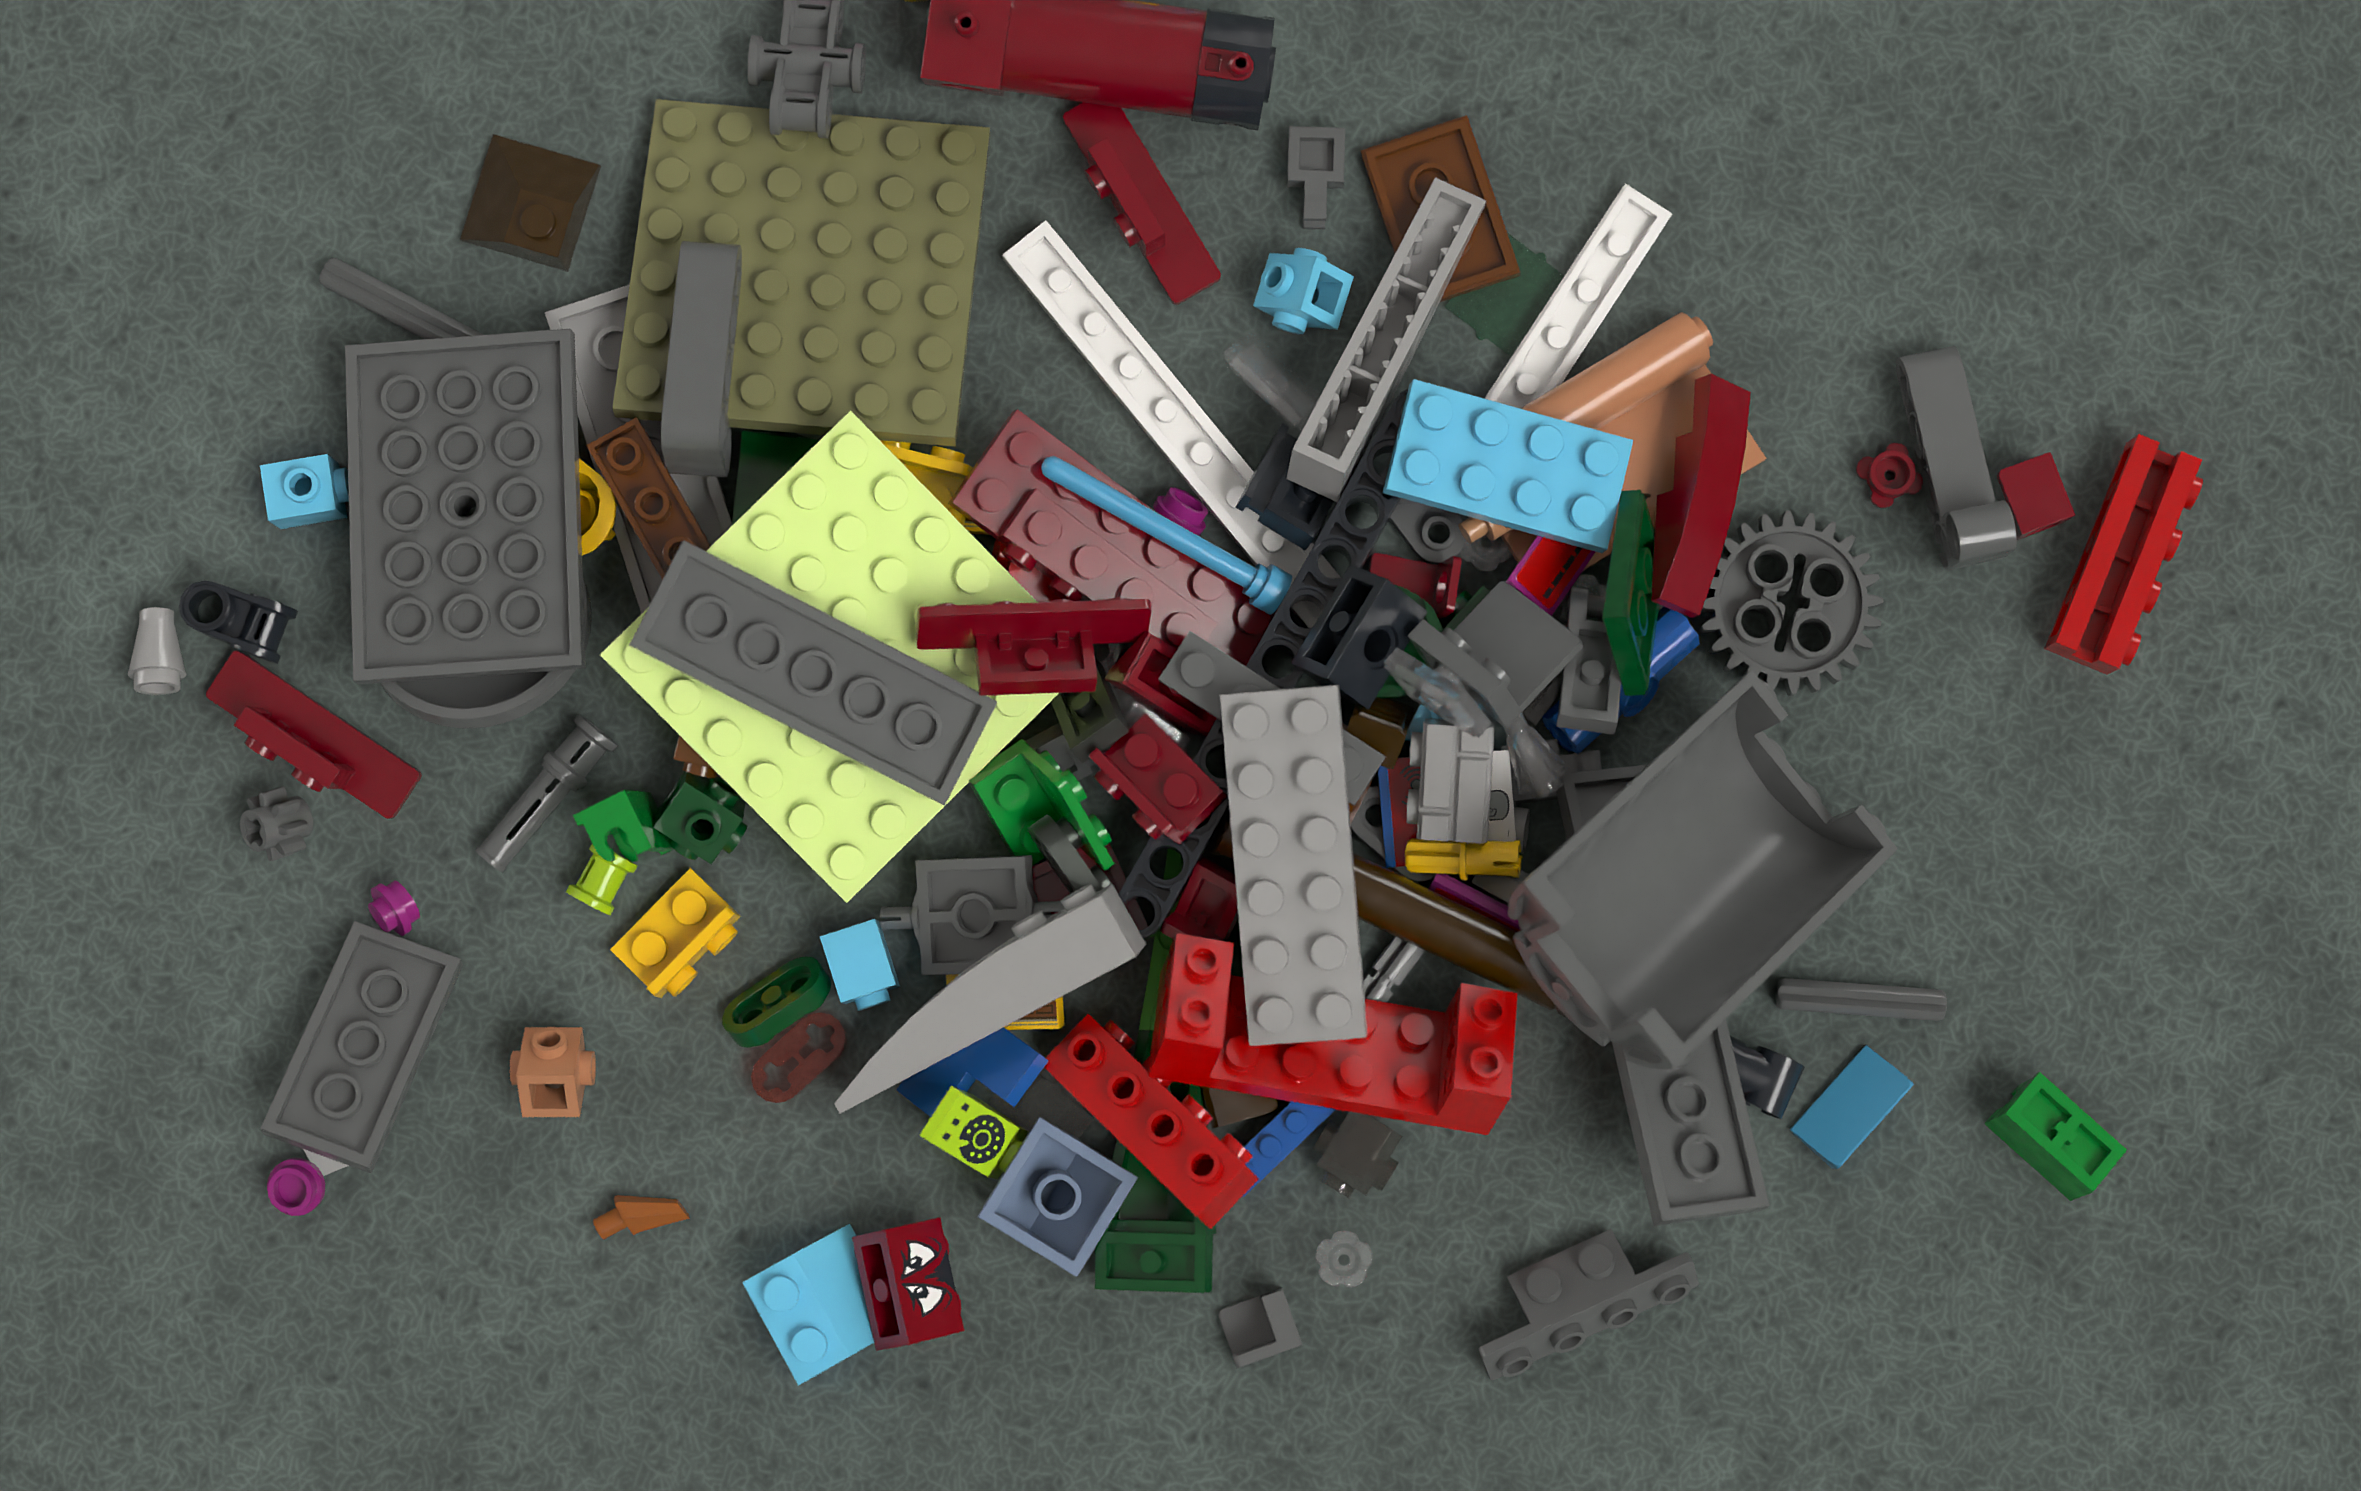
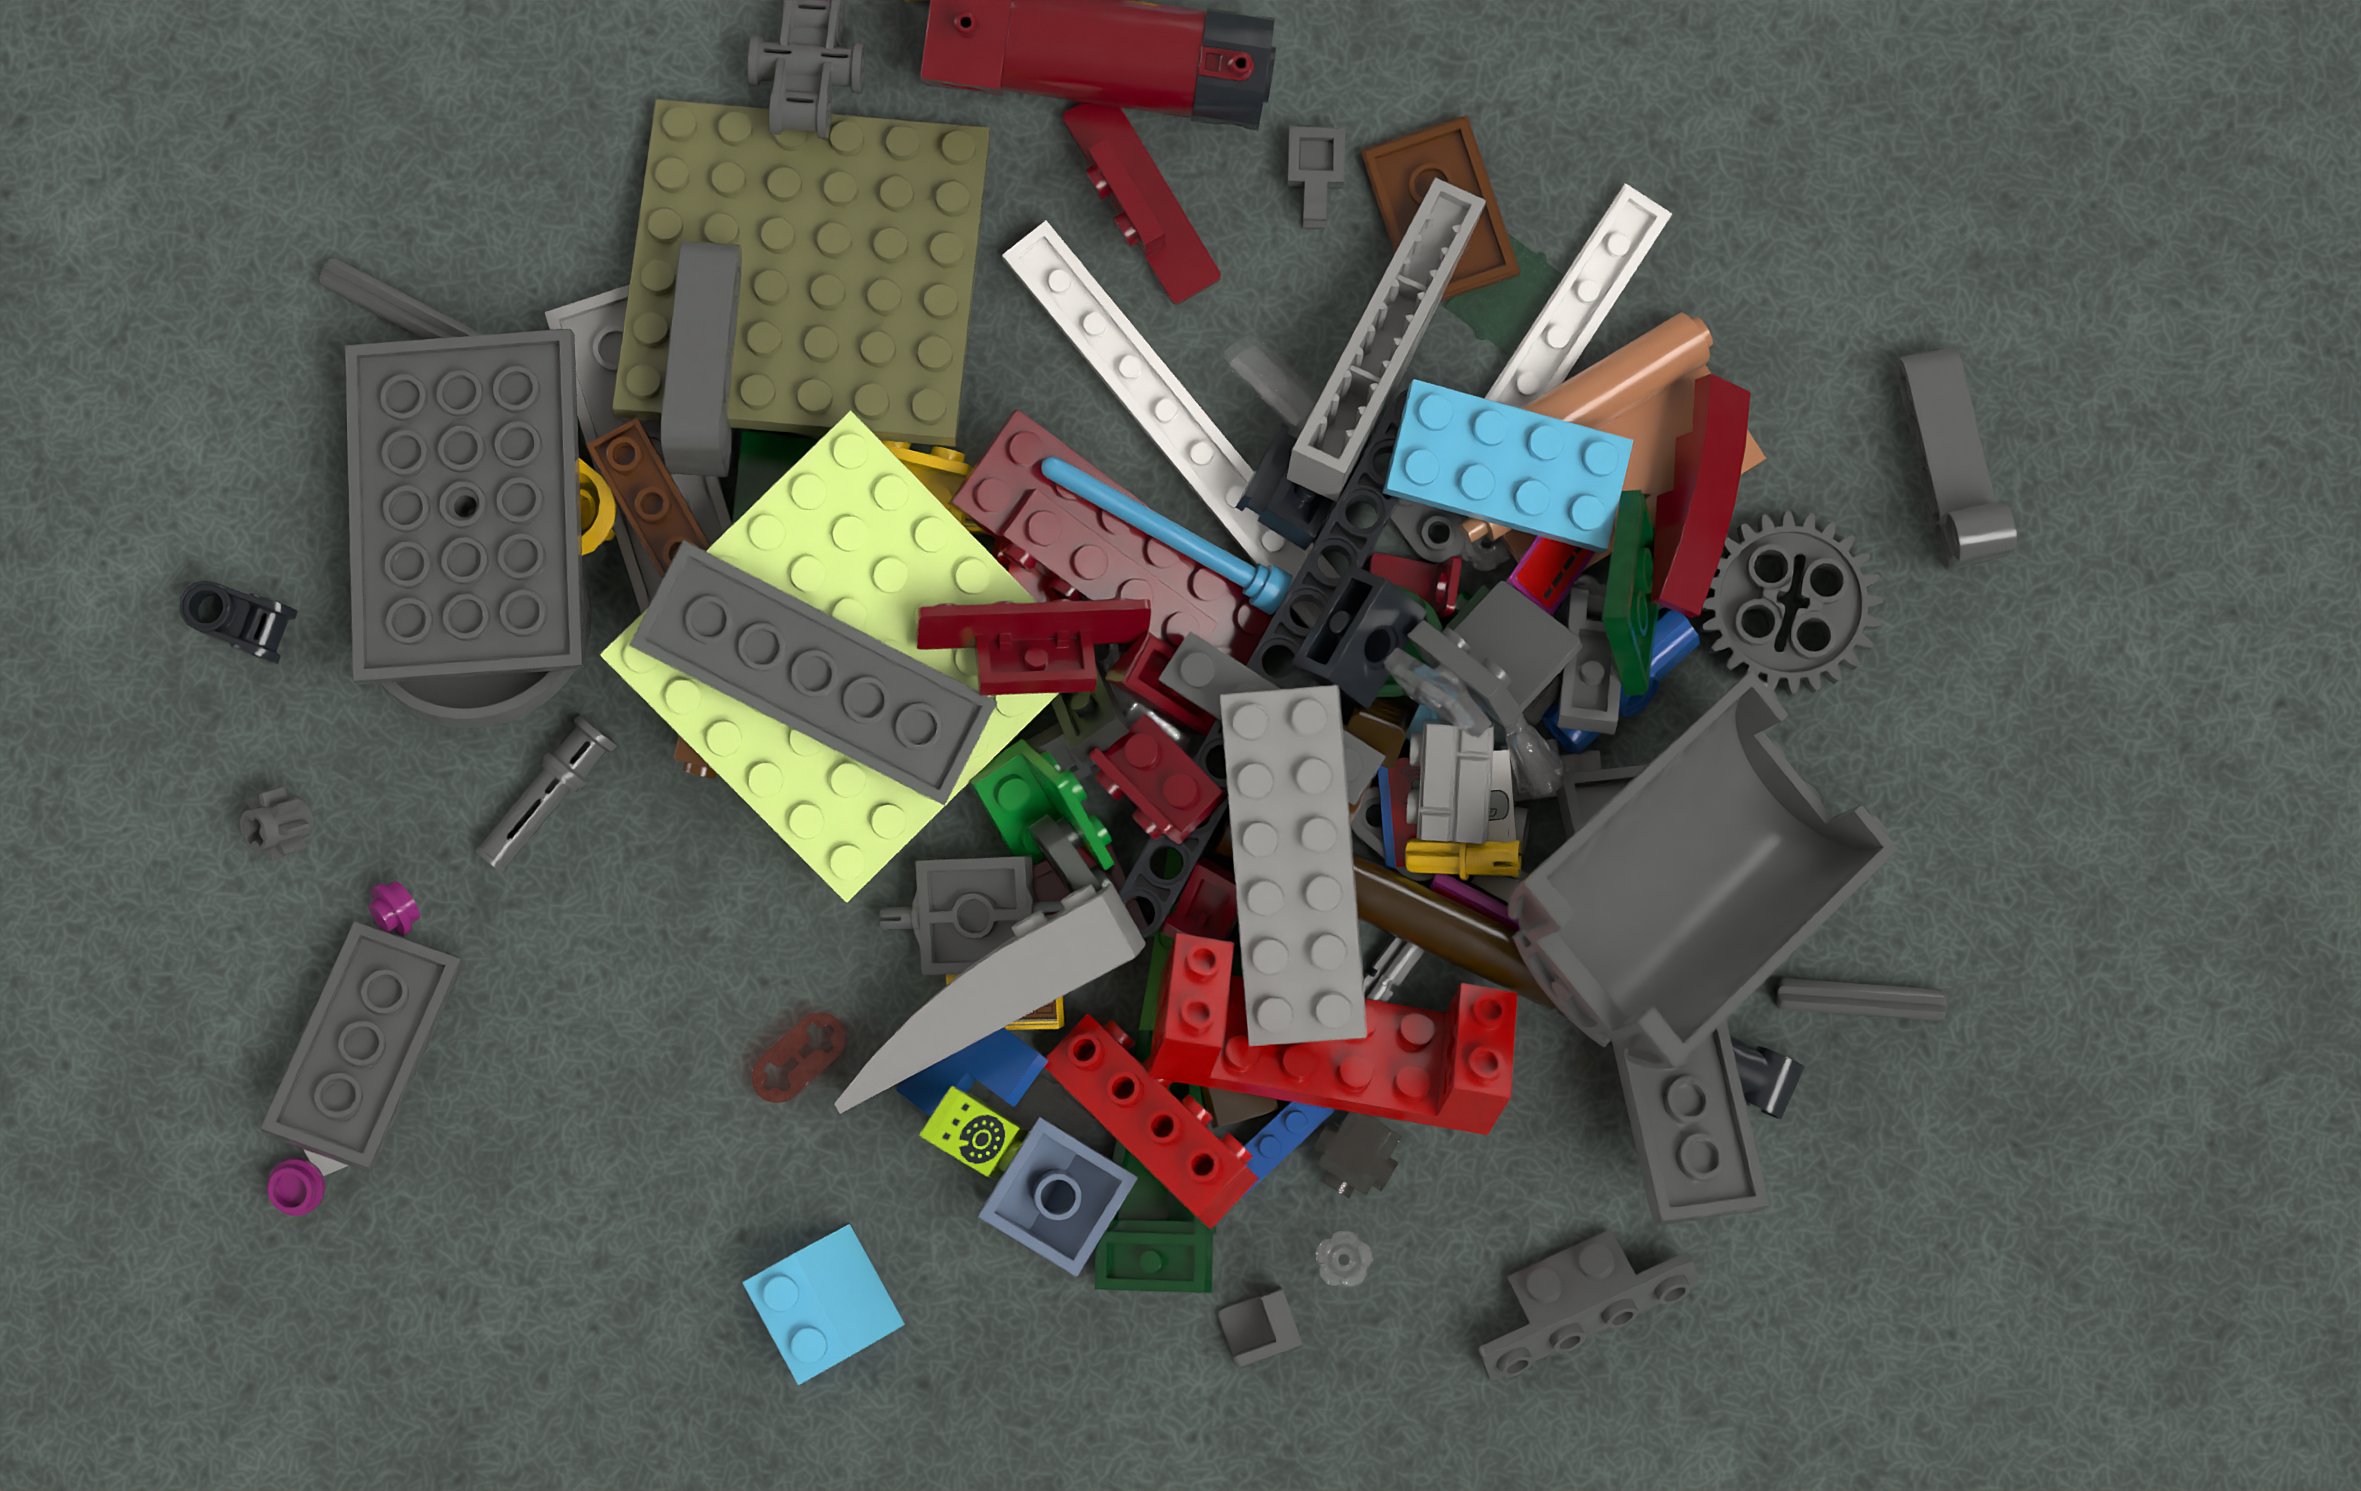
(156, 654): light grey cone -> none
(305, 491): medium azure brick -> none
(310, 737): dark red bracket -> none
(530, 202): dark brown slope -> none
(552, 1071): nougat brick -> none
(601, 881): lime bush -> none
(630, 820): green hinge -> none
(639, 1215): dark orange bar -> none
(676, 935): yellow bracket -> none
(701, 817): dark green brick -> none
(776, 1002): dark green plate -> none
(861, 964): medium azure brick -> none
(908, 1284): dark red brick -> none
(1182, 509): magenta plate -> none
(1303, 291): medium azure brick -> none
(1851, 1107): dark azure slope -> none
(1893, 459): dark red plate -> none
(2035, 495): dark red panel -> none
(2056, 1137): green hinge -> none
(2124, 555): red brick -> none

